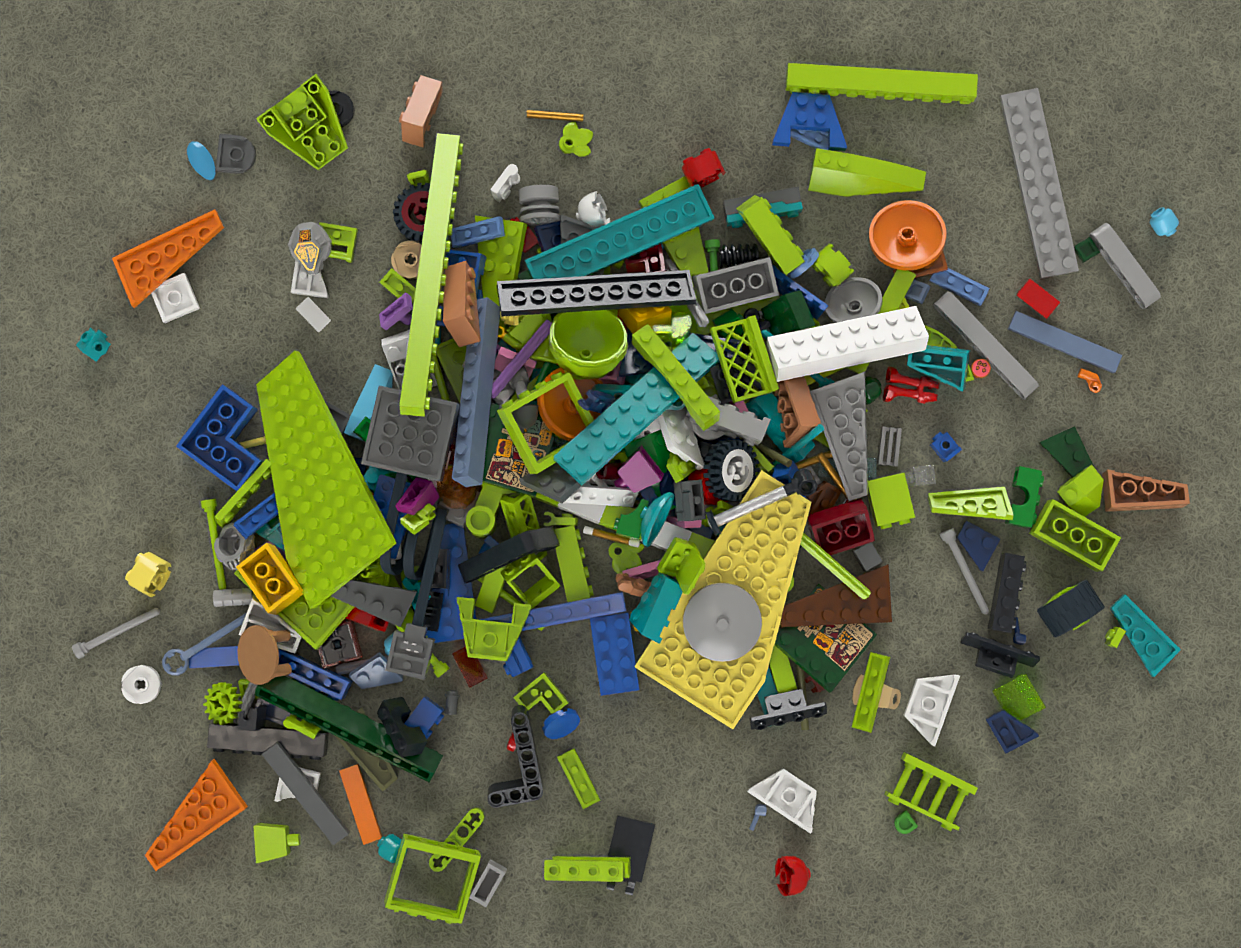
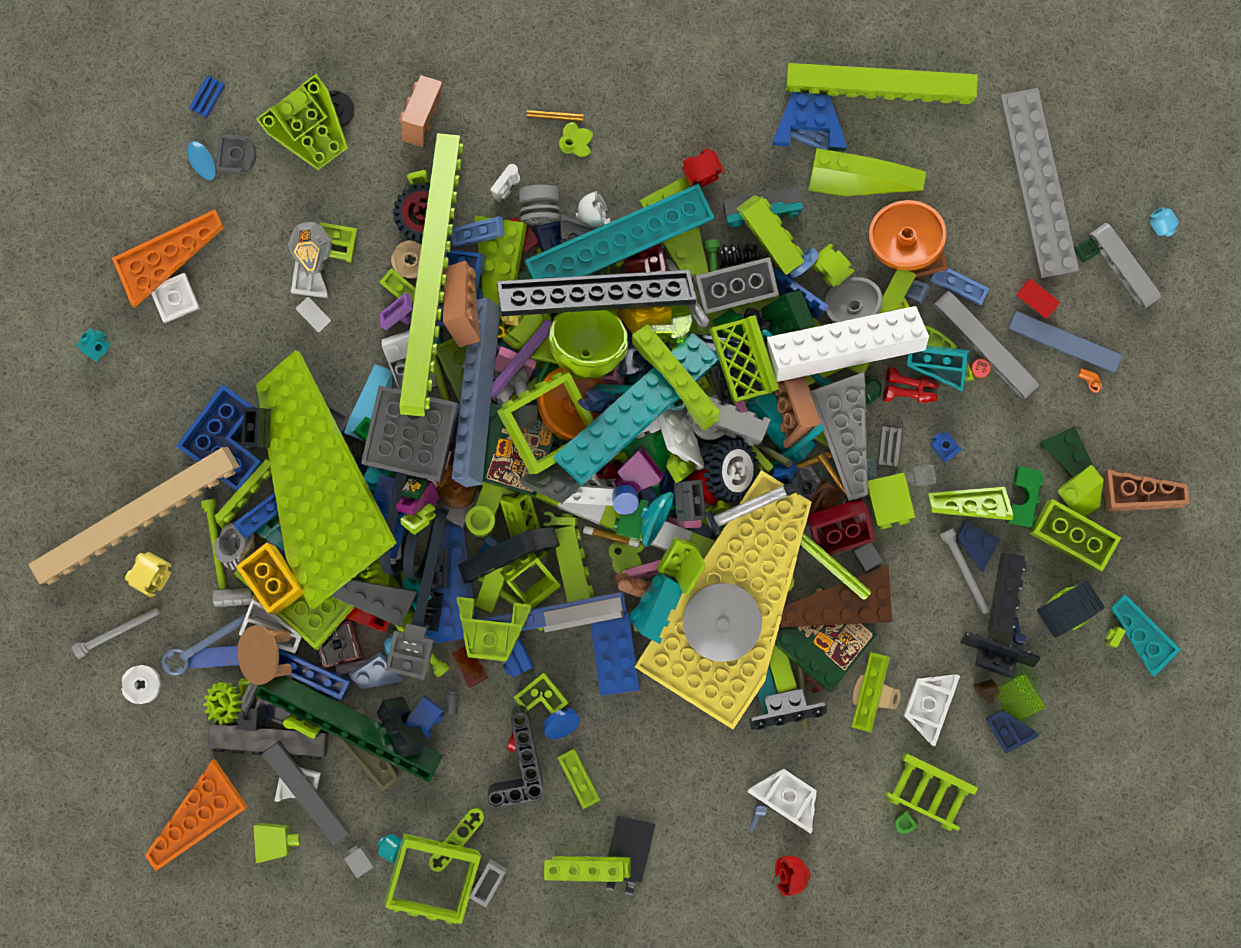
(134, 515): none -> tan brick
(214, 82): none -> blue tile
(256, 427): none -> black brick
(359, 860): none -> light grey brick
(360, 804): orange tile -> none
(413, 488): none -> dark green tile
(583, 614): none -> light grey fence
(625, 499): none -> piece
(986, 690): none -> dark brown tile

